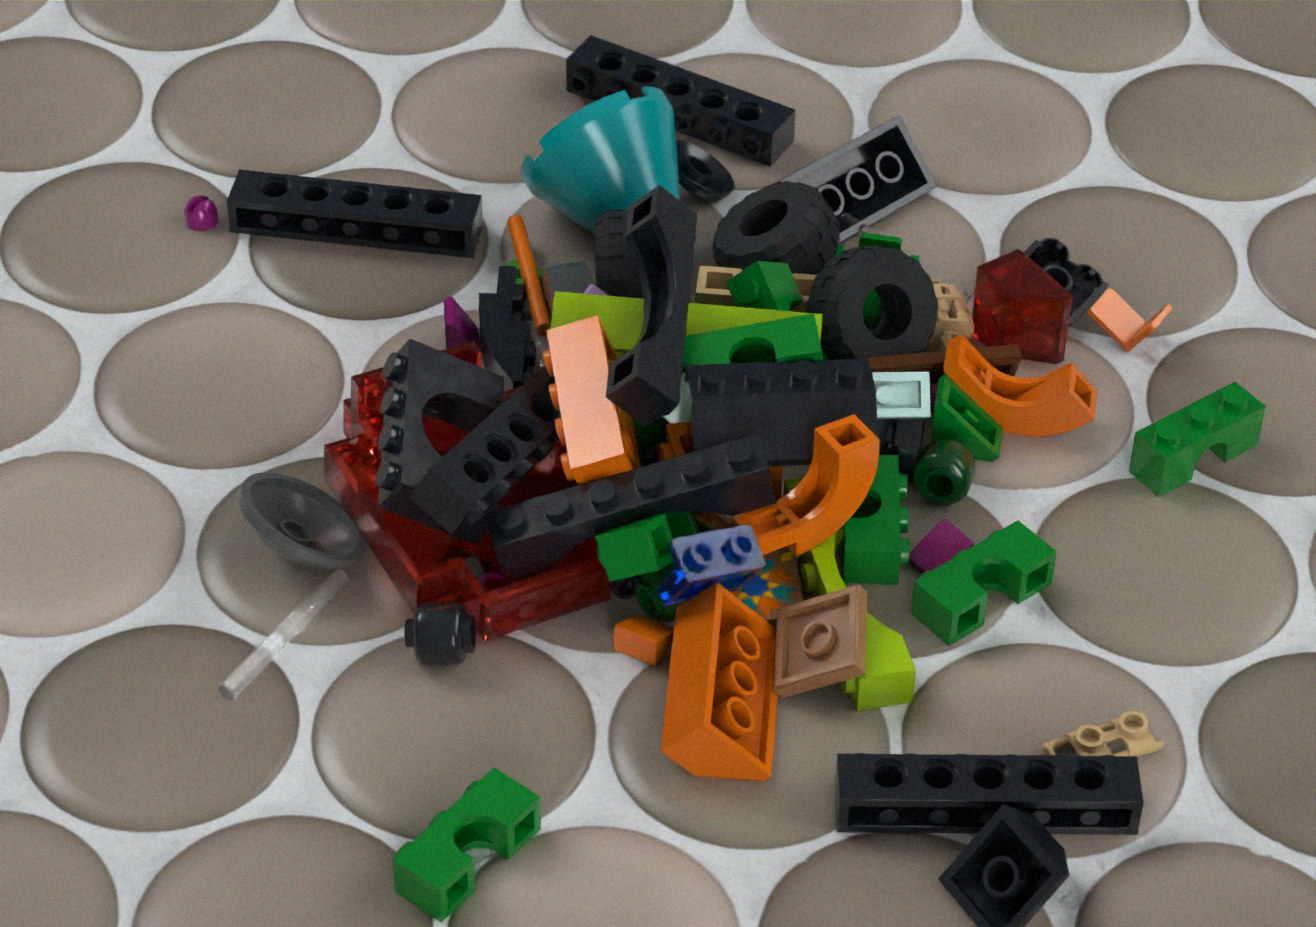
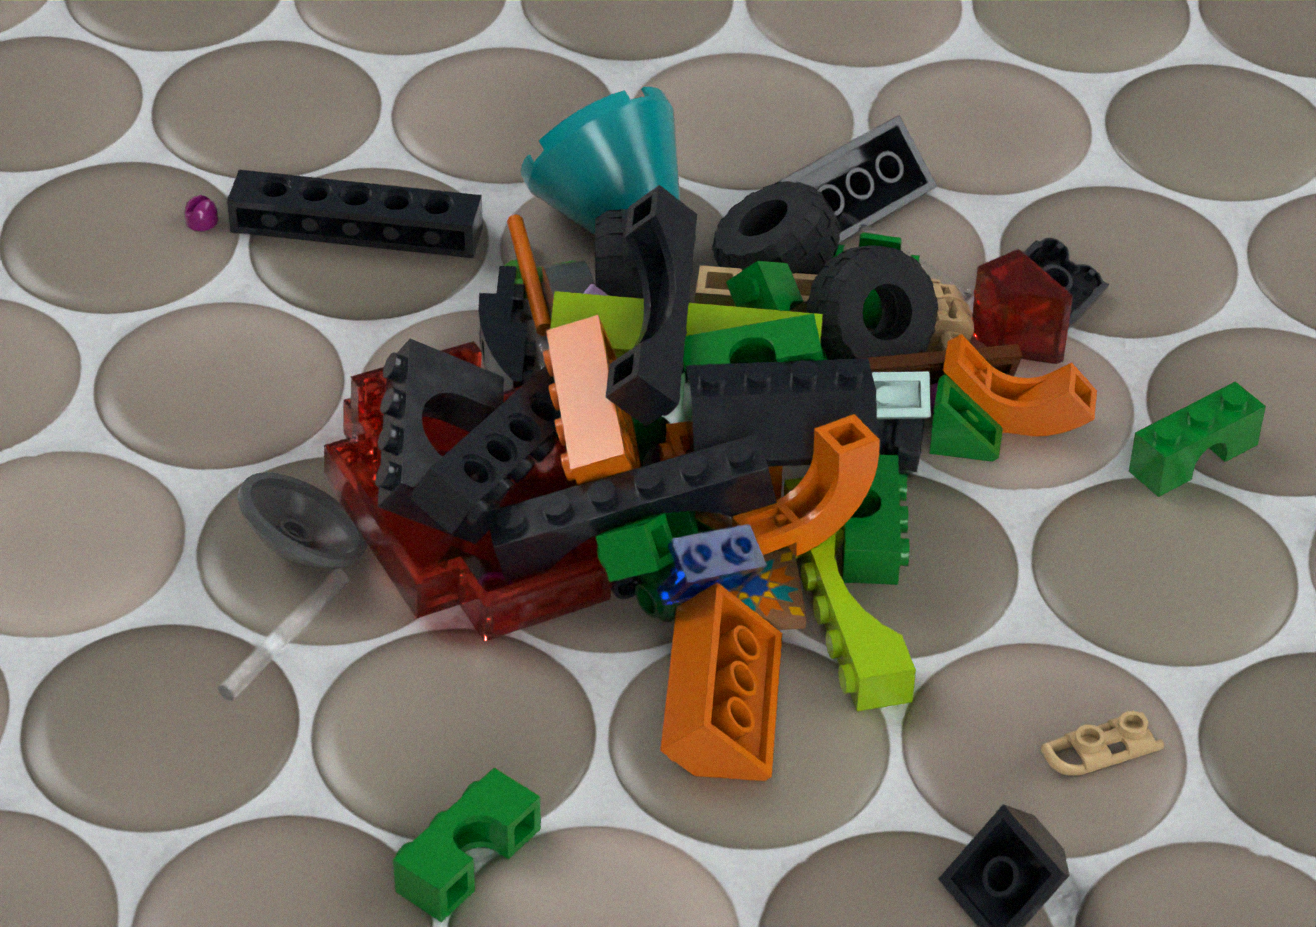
(441, 633): black head -> none
(458, 325): magenta slope -> none
(642, 639): orange slope -> none
(700, 104): black brick -> none
(702, 171): black dish -> none
(821, 641): medium nougat tile -> none
(939, 546): magenta slope -> none
(944, 472): dark green head -> none
(954, 595): green arch -> none
(966, 790): black brick -> none
(1122, 321): orange bracket -> none

